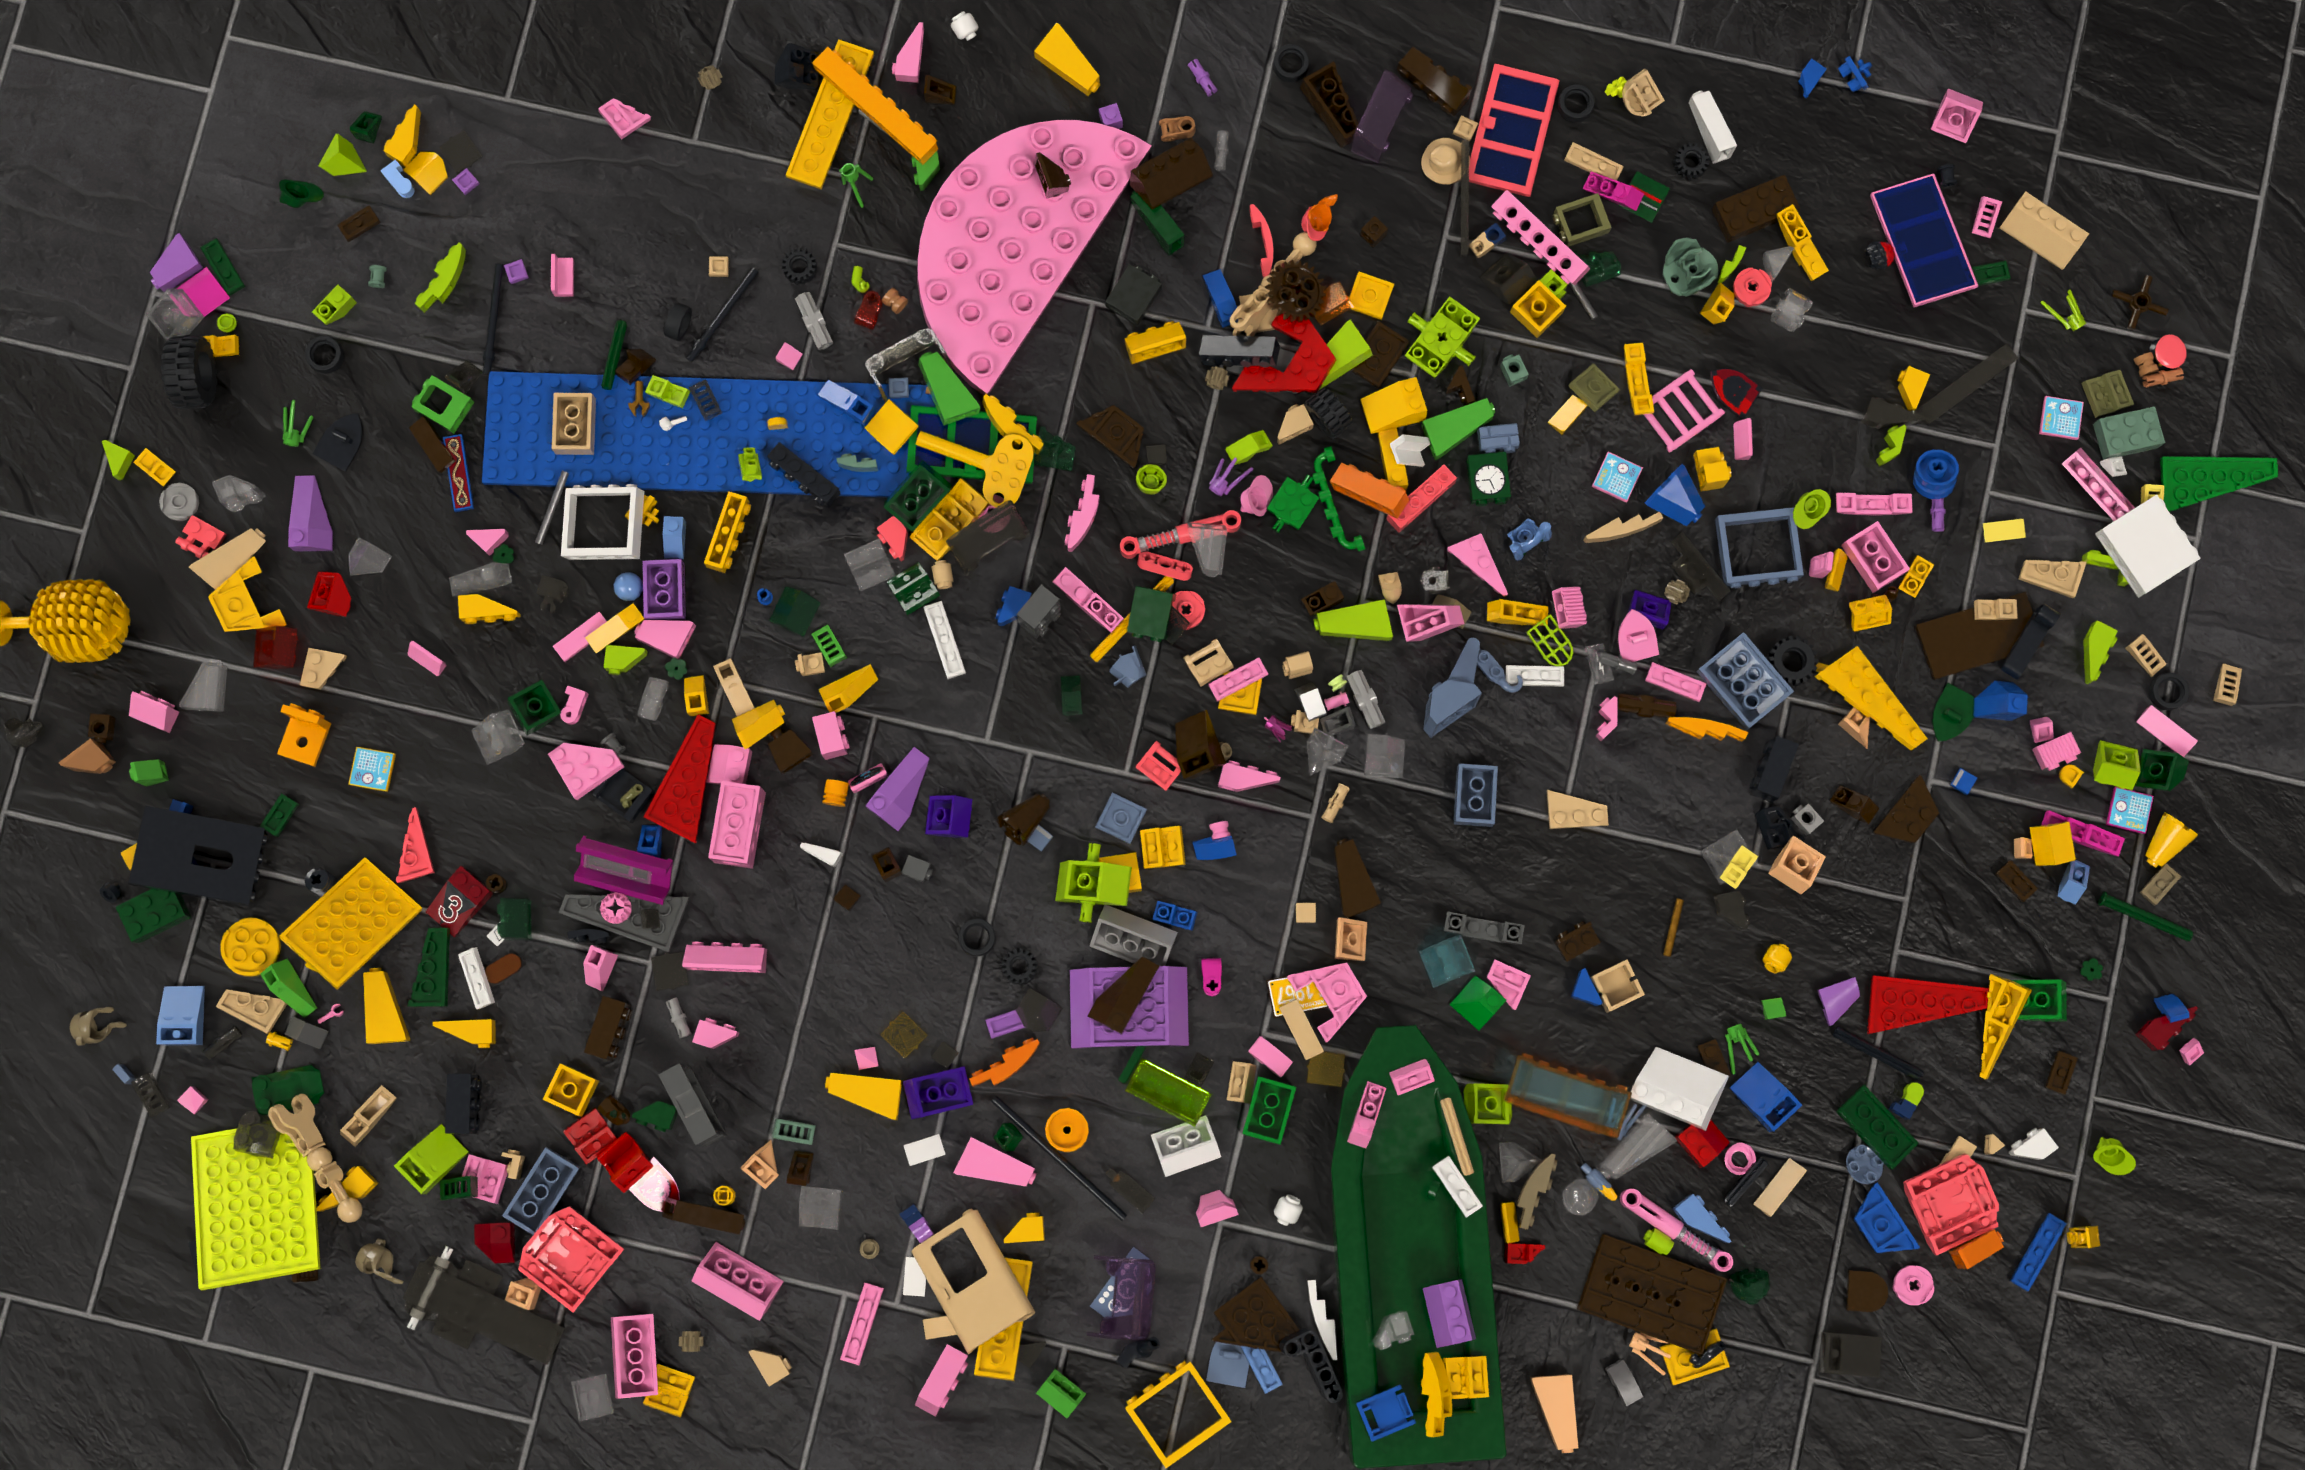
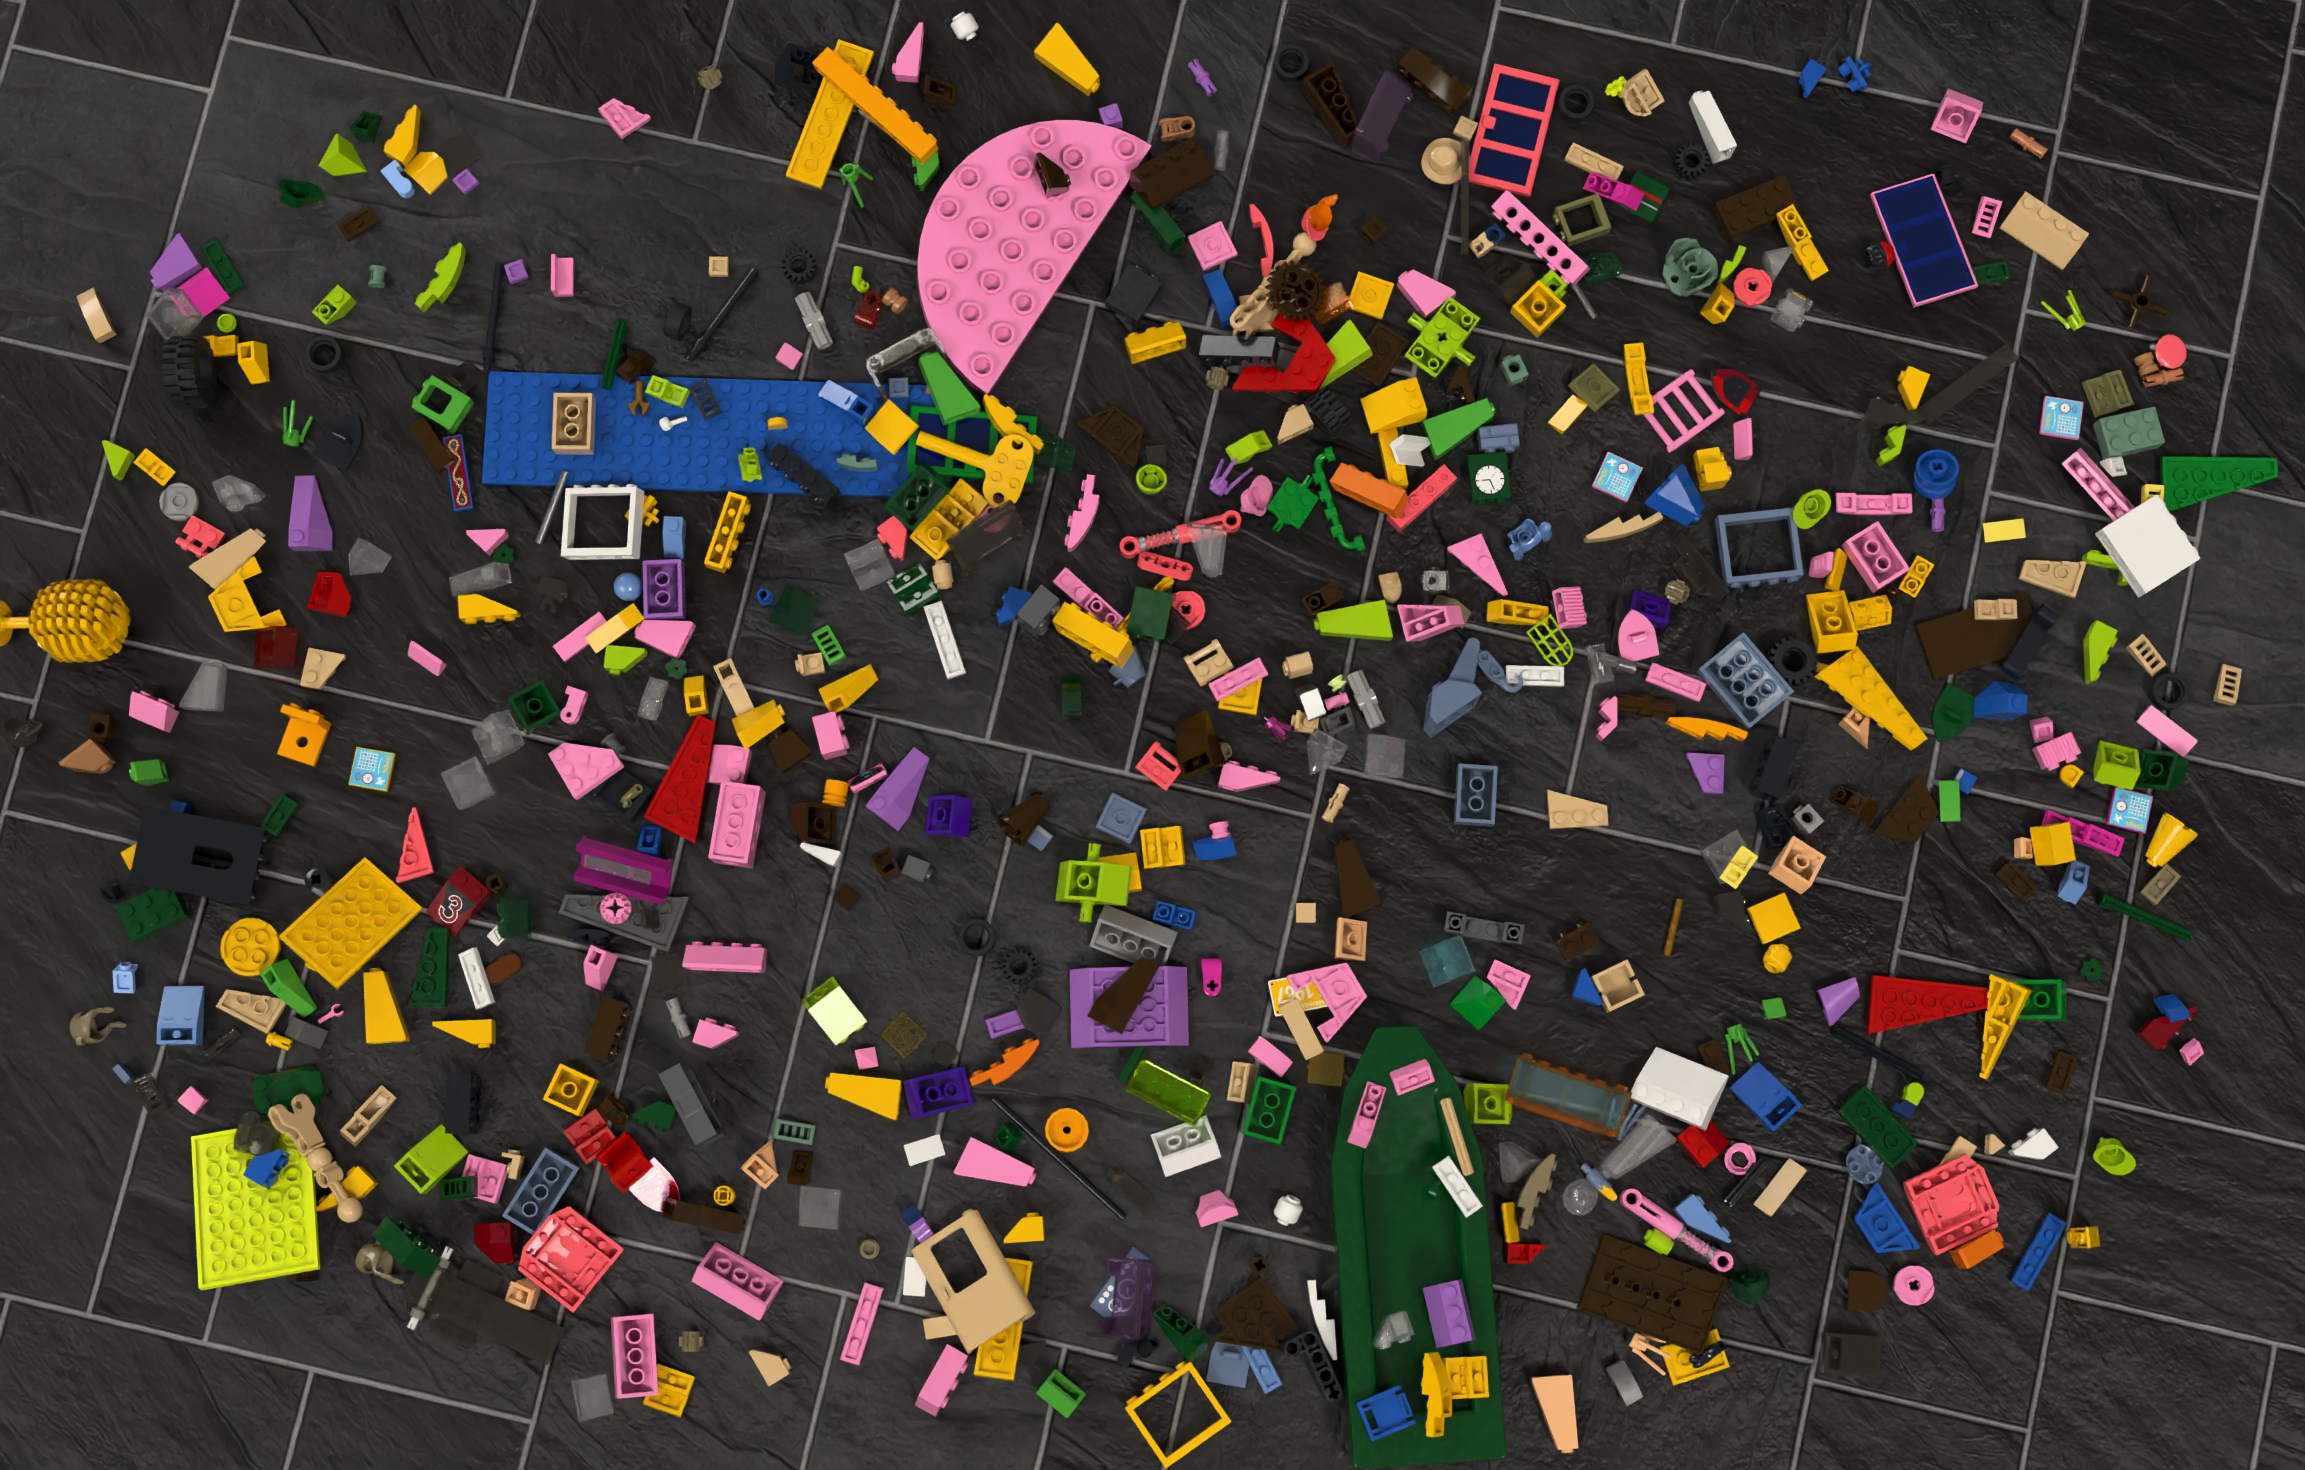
(96, 315): none -> tan slope
(124, 978): none -> light blue bracket
(254, 361): none -> yellow slope
(266, 1167): none -> blue slope
(407, 1247): none -> dark green brick
(468, 783): none -> clear slope
(814, 822): none -> dark brown slope
(834, 1011): none -> slope
(1093, 635): none -> yellow brick
(1183, 1335): none -> dark green slope
(1212, 245): none -> bright pink tile
(1423, 292): none -> bright pink slope
(1708, 771): none -> medium lavender wing
(1773, 918): none -> yellow slope
(1831, 622): none -> yellow slope
(1949, 800): none -> bright green slope
(2028, 143): none -> nougat pin

